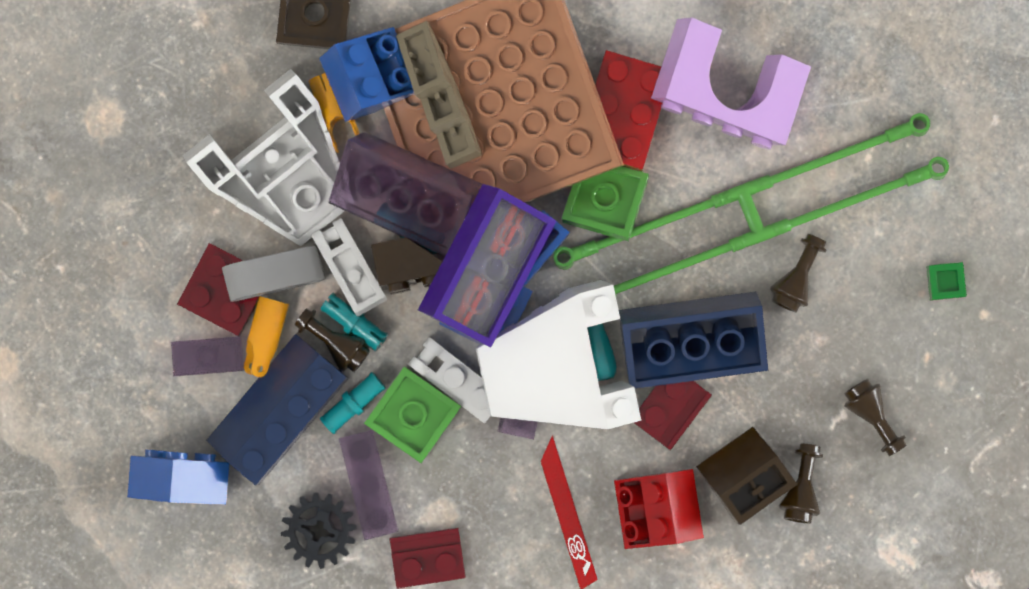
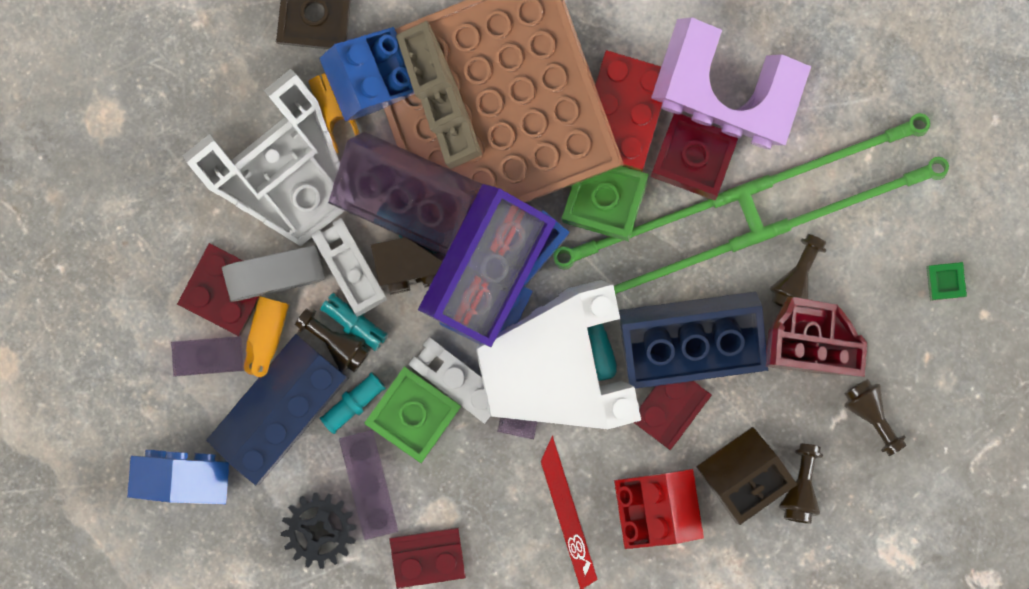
(694, 157): none -> dark red plate
(815, 339): none -> dark red wedge

